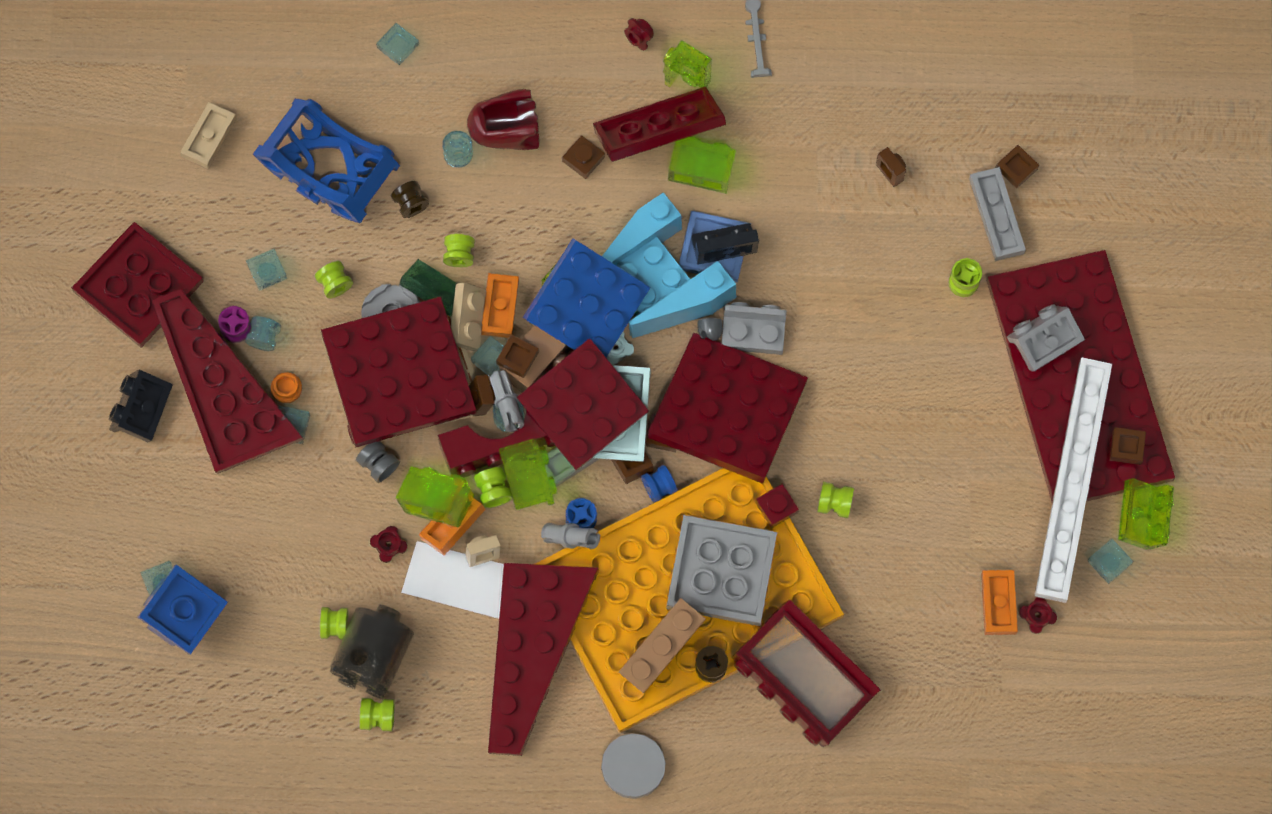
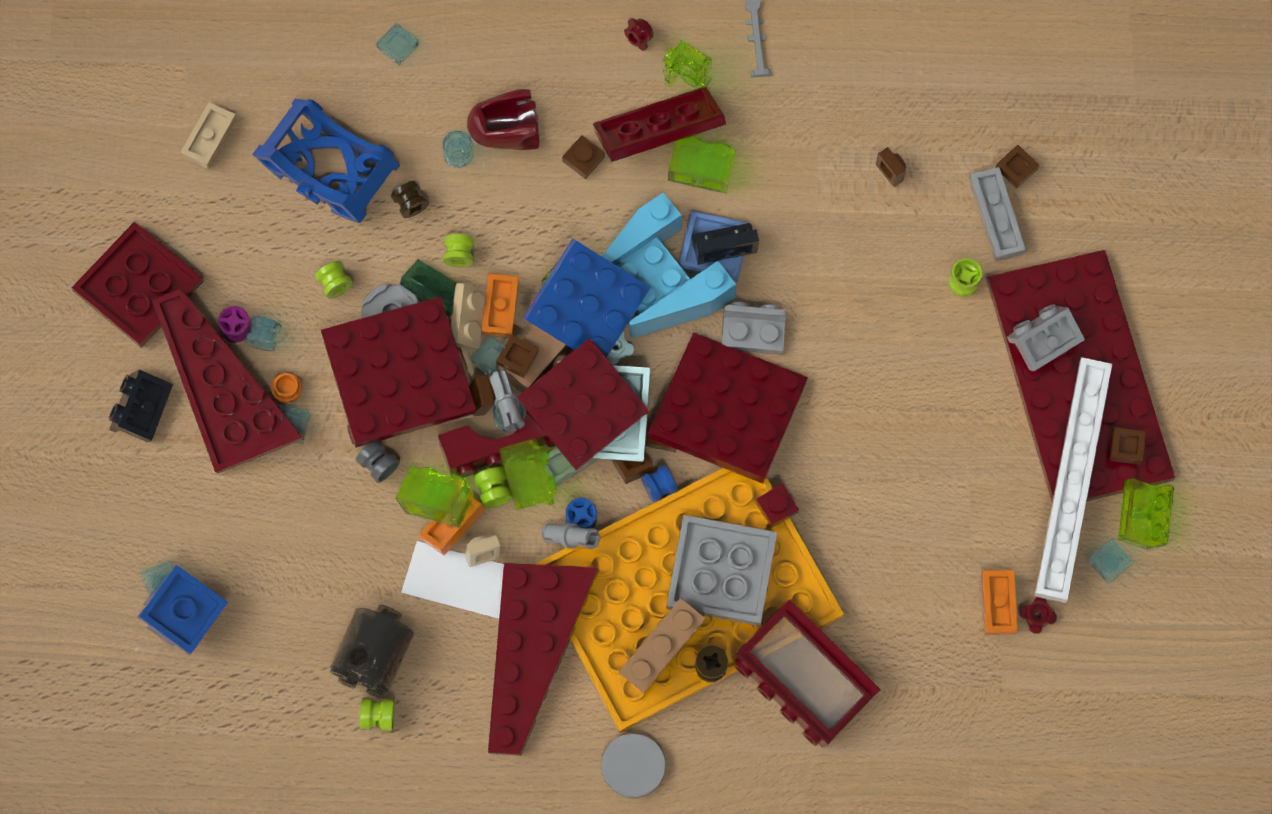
(266, 269): clear light blue plate -> none
(333, 622): lime wheel -> none
(391, 535): dark red plate -> none
(710, 328): dark grey hinge -> none
(836, 499): lime wheel -> none

